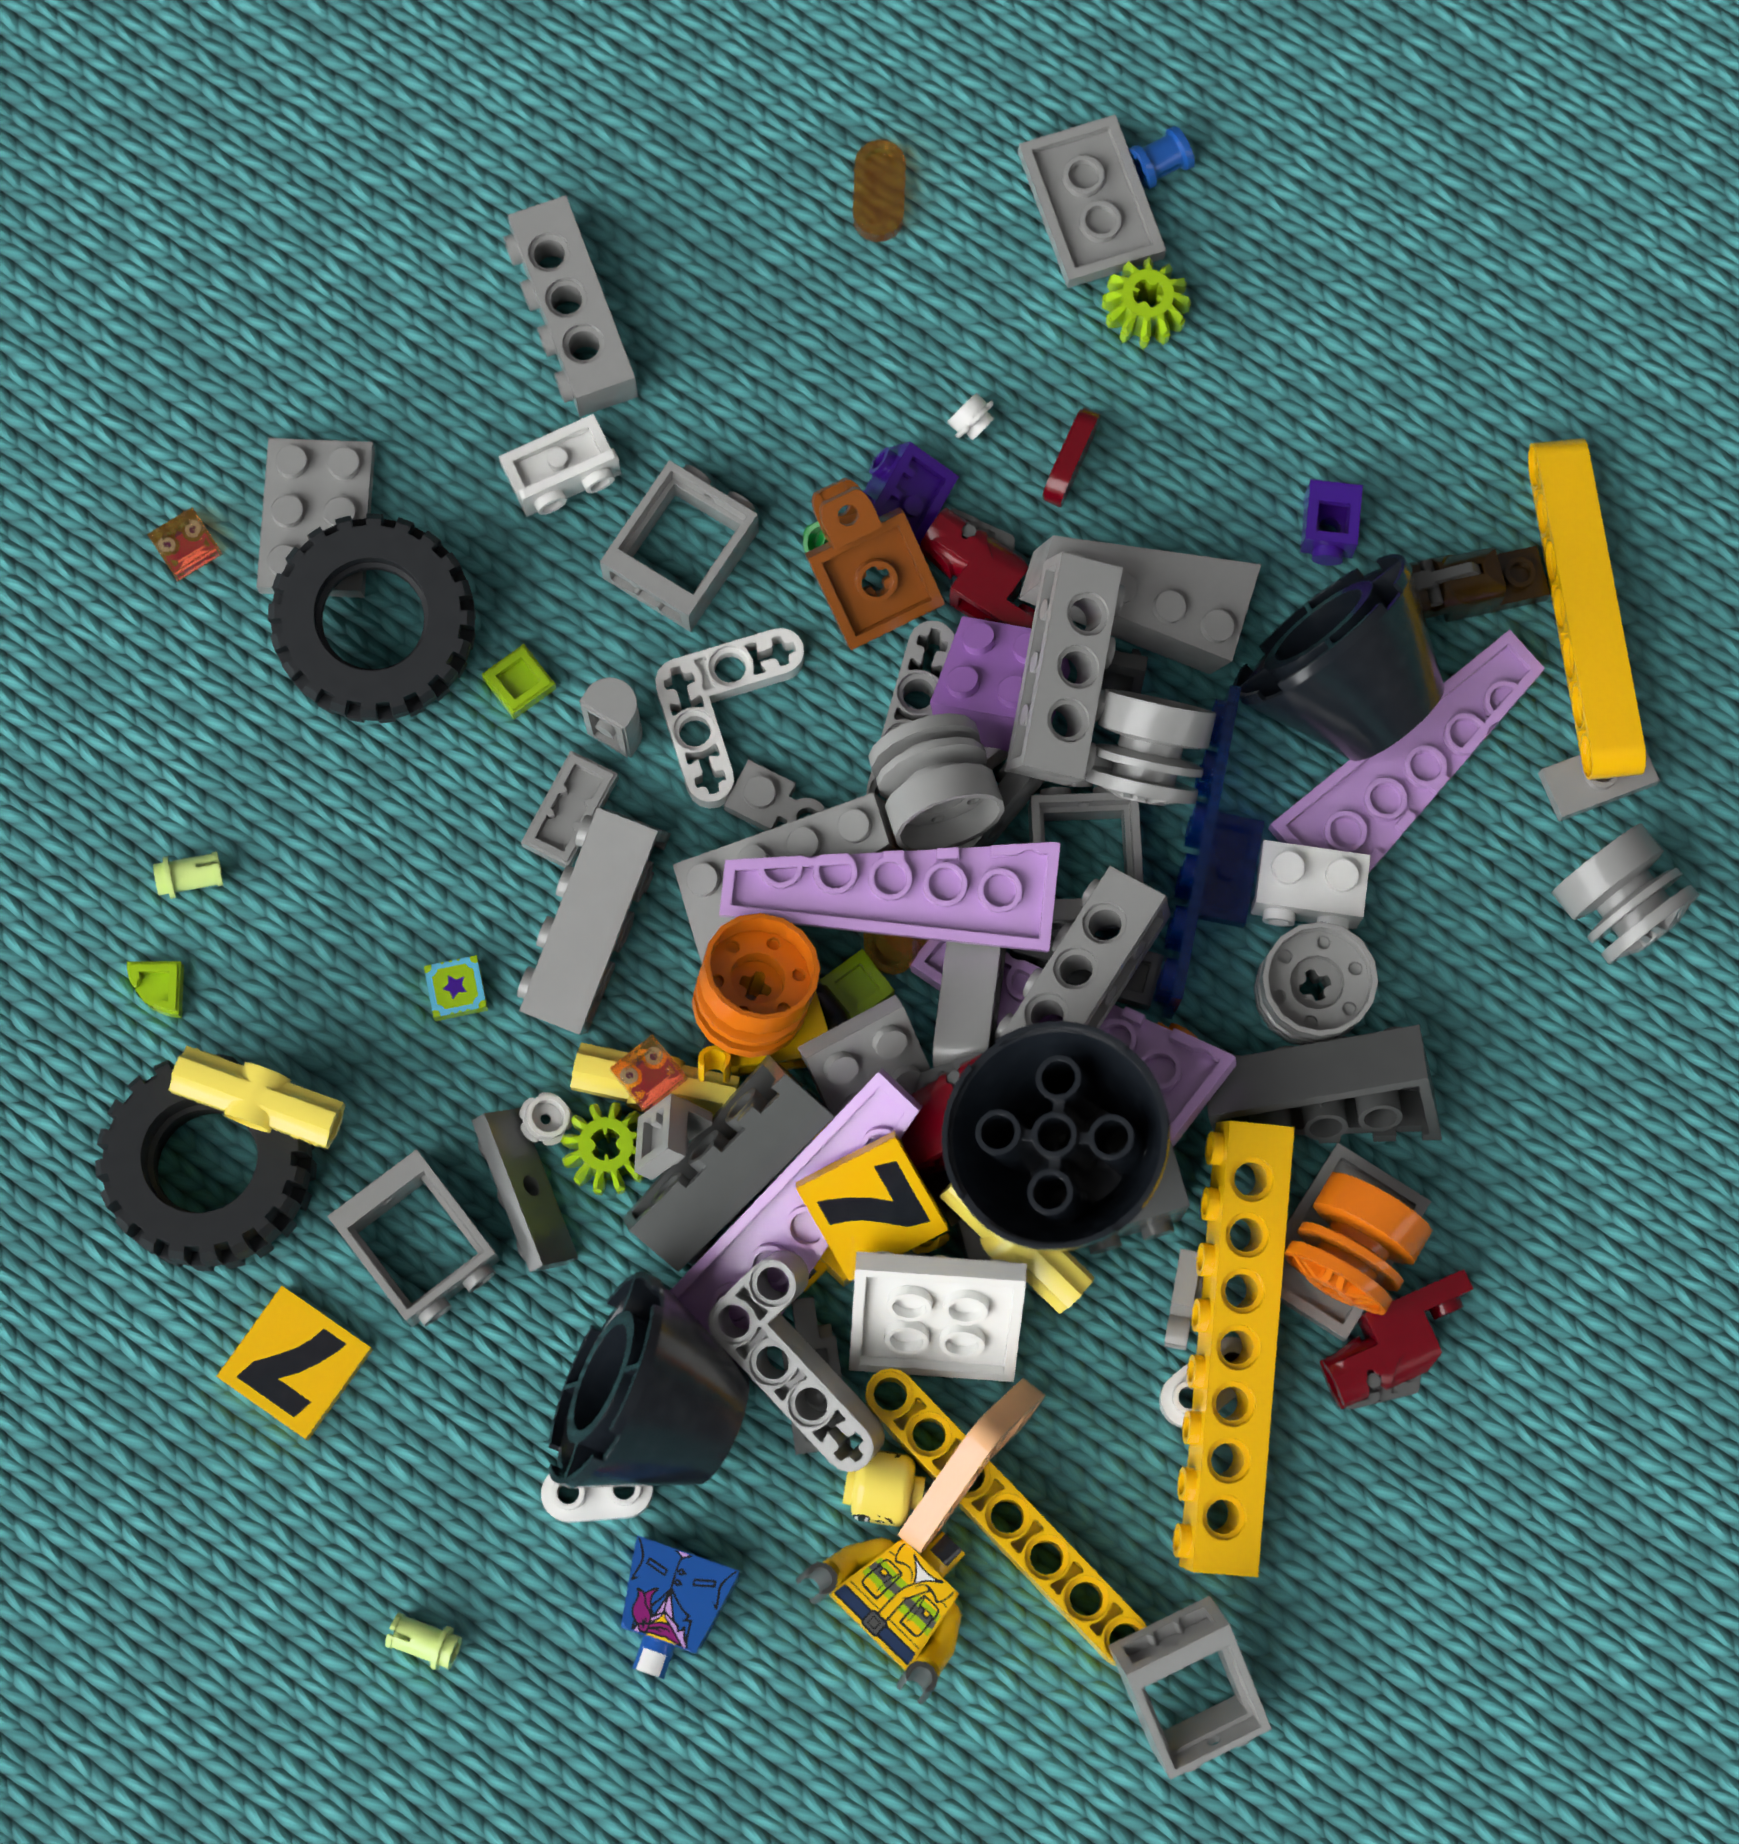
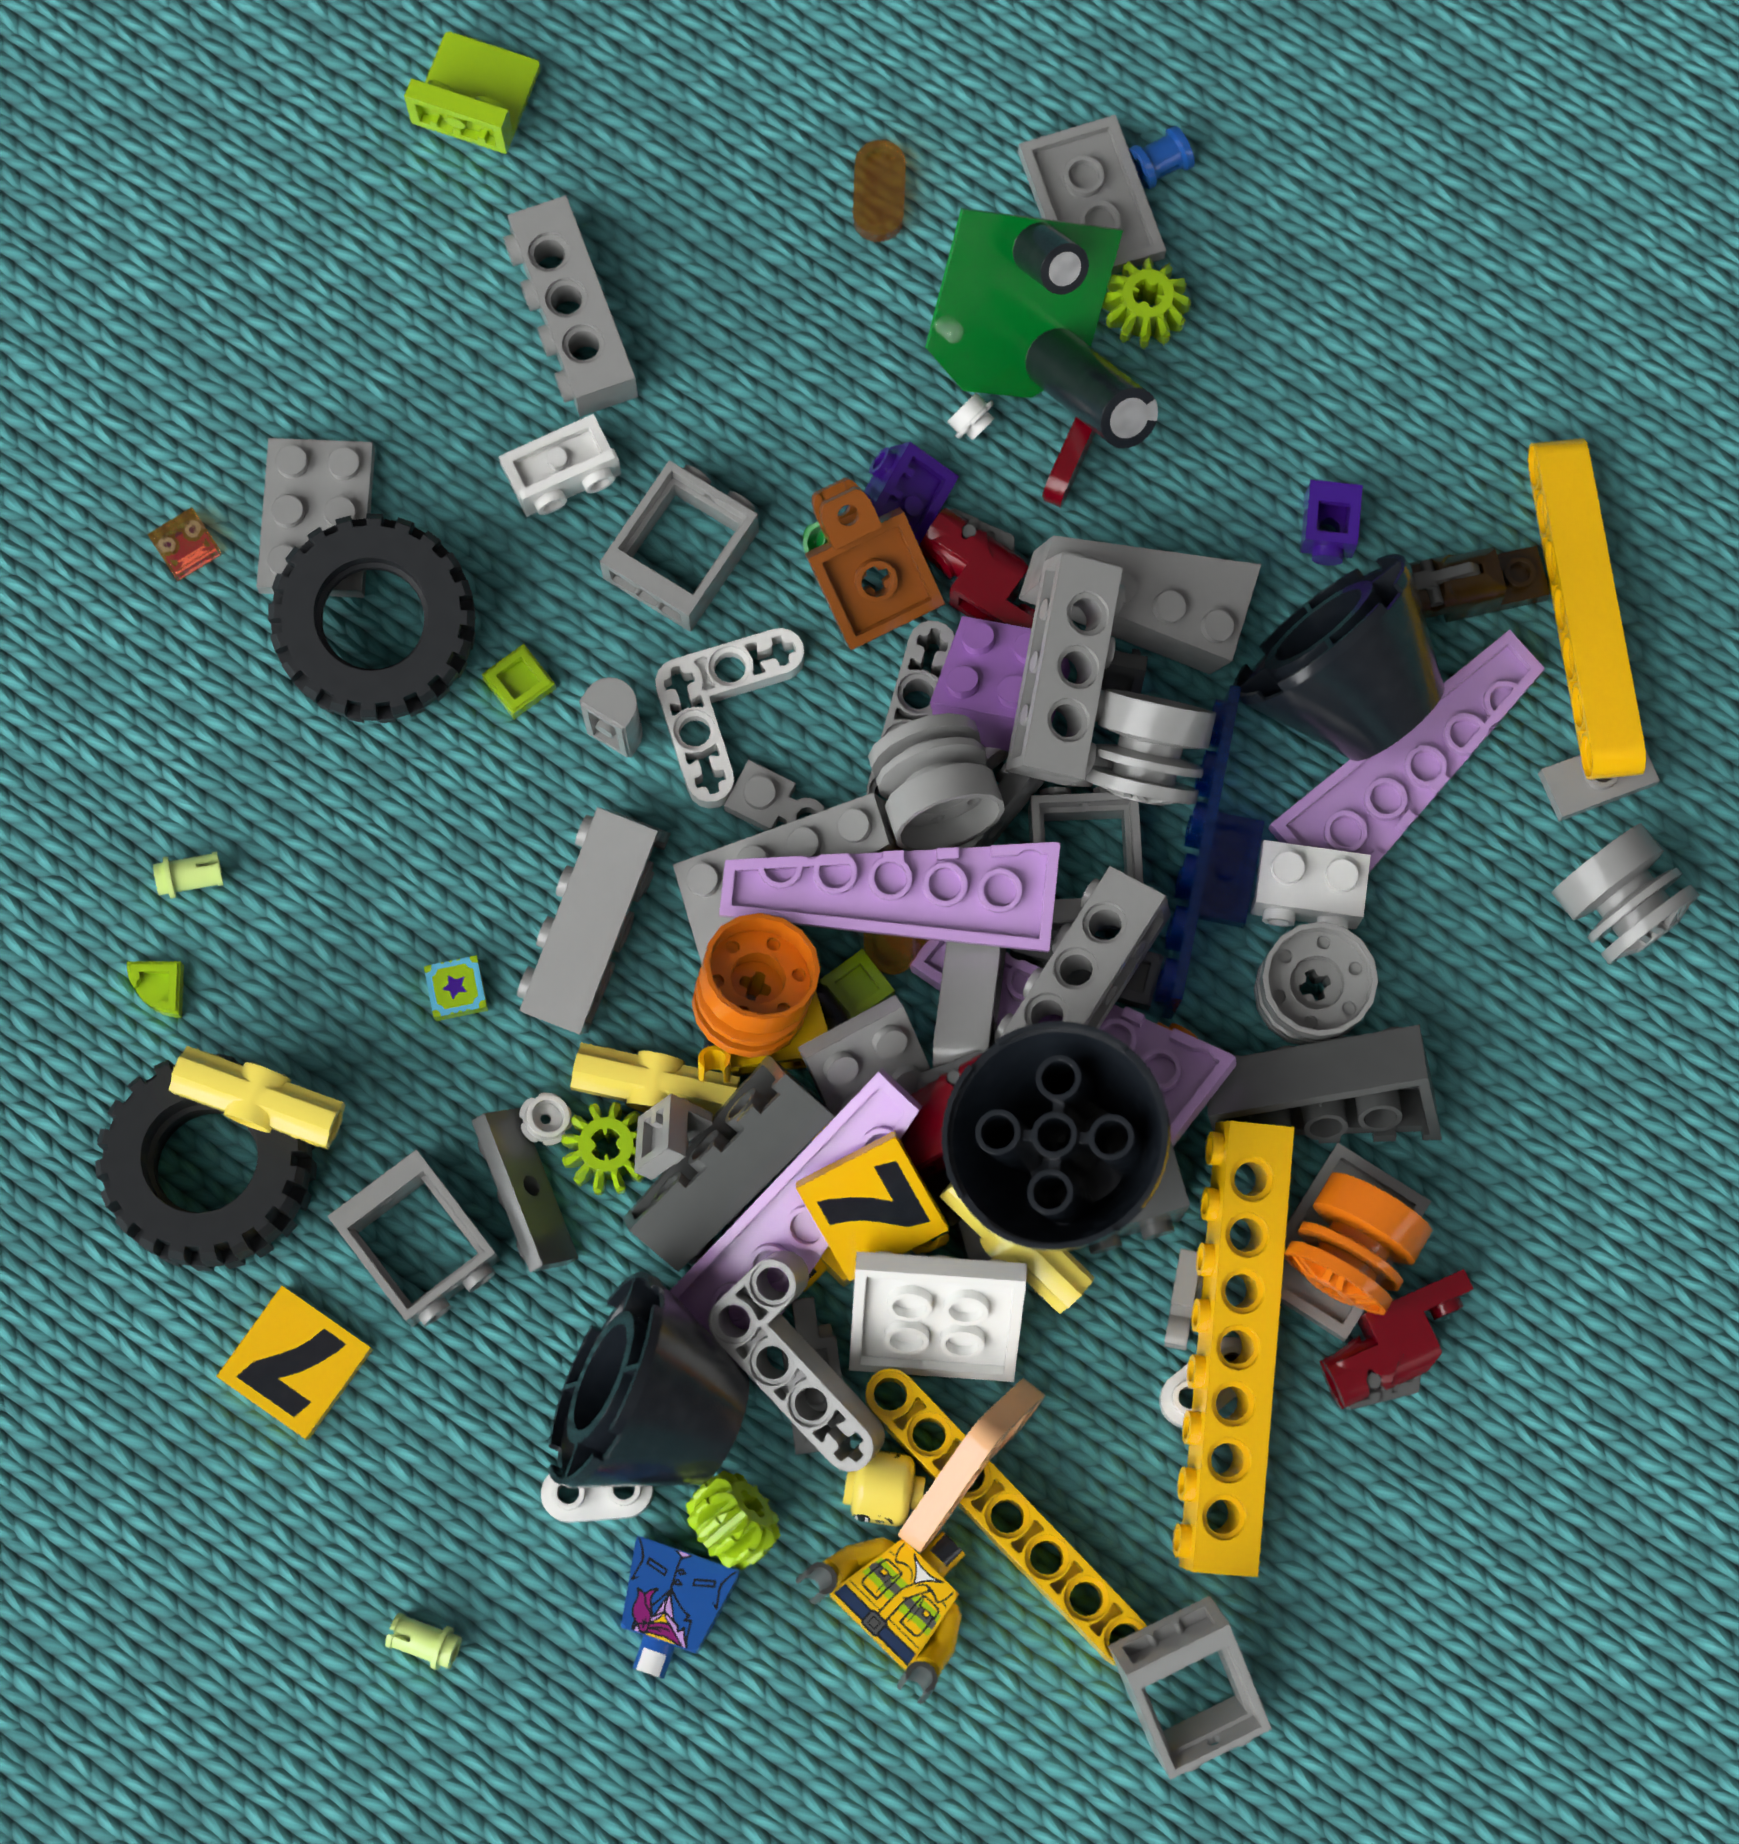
(473, 92): none -> lime bracket
(574, 794): light grey plate -> none
(648, 1073): clear orange tile -> none
(733, 1520): none -> lime gear
(1023, 319): none -> green piece

